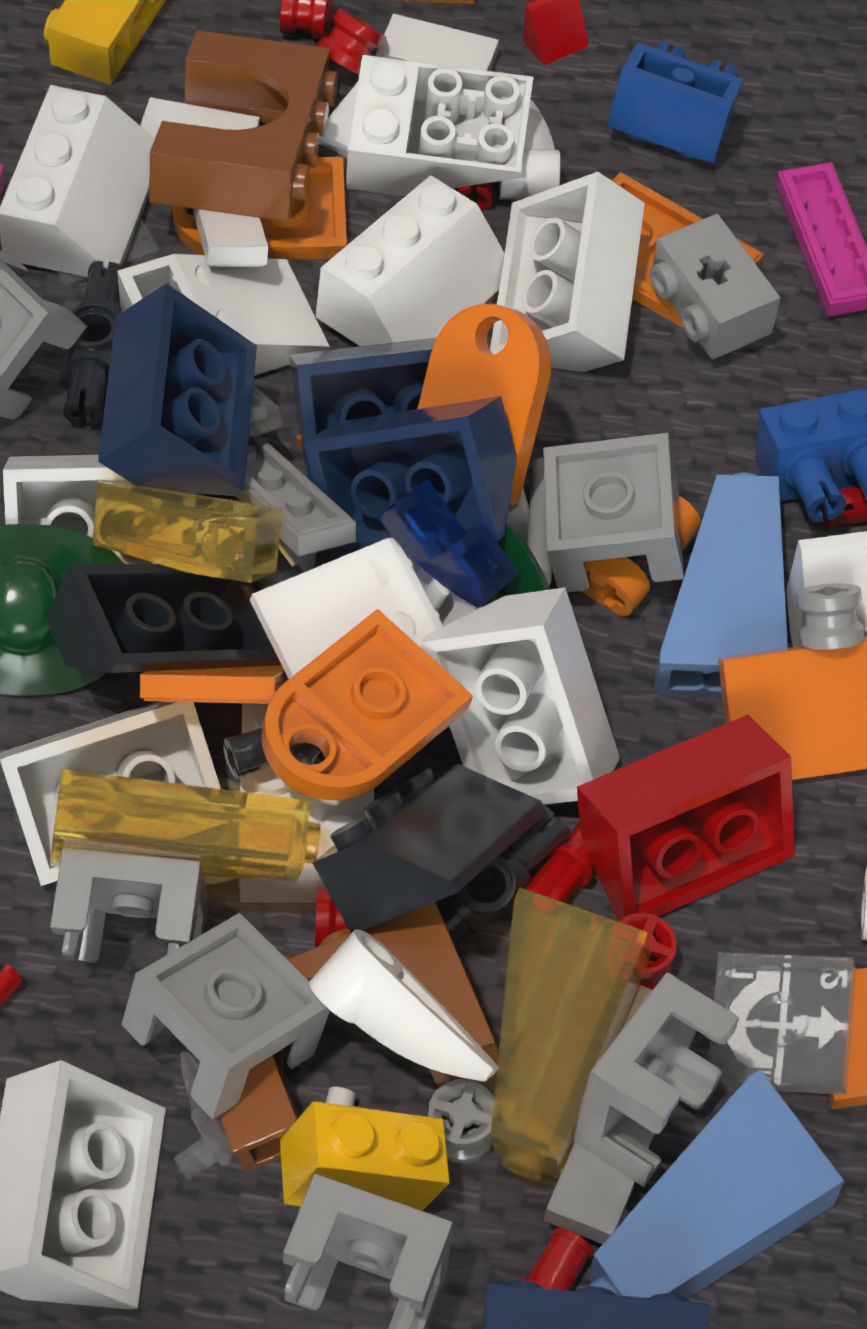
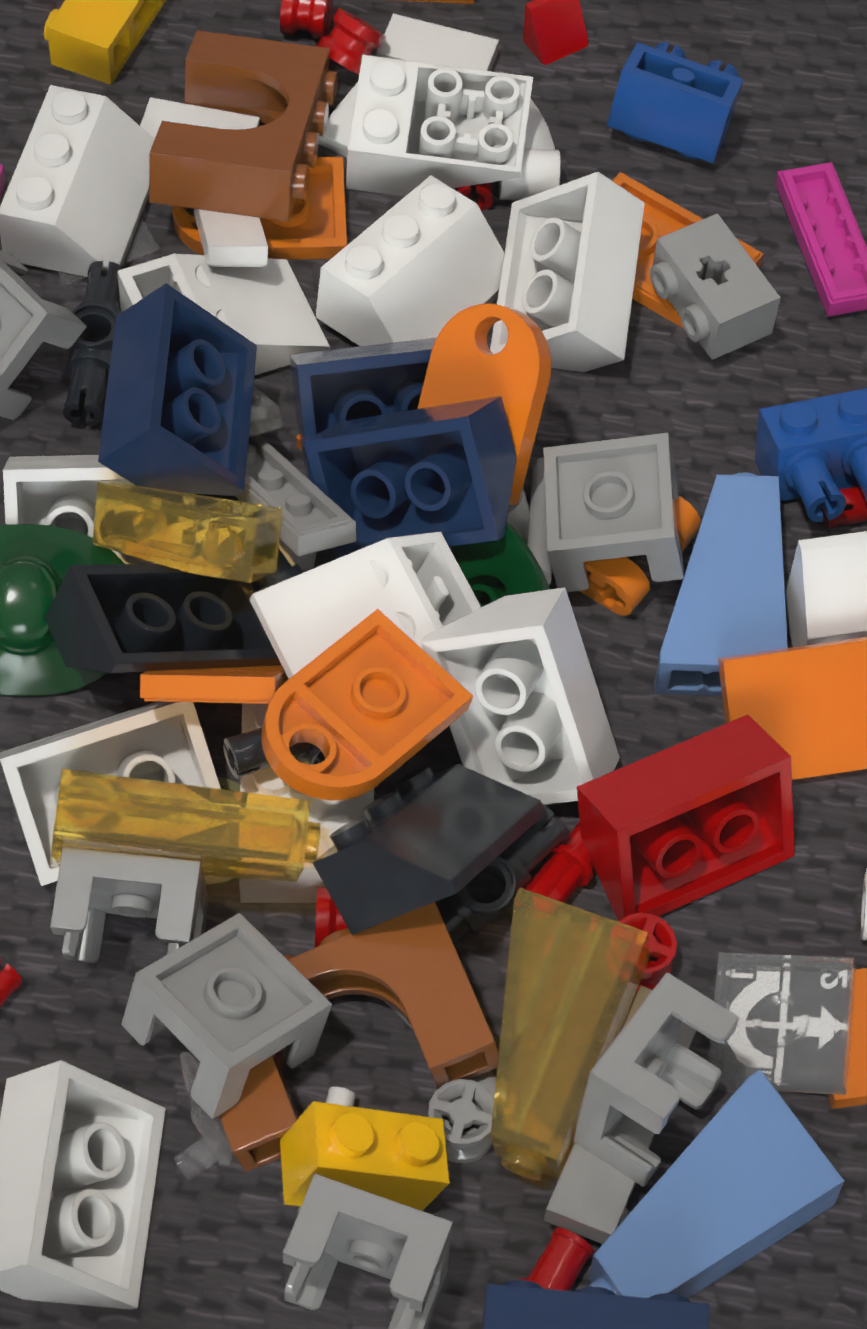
(391, 1005): white piece -> none
(459, 559): clear blue slope -> none
(830, 616): light grey wheel -> none

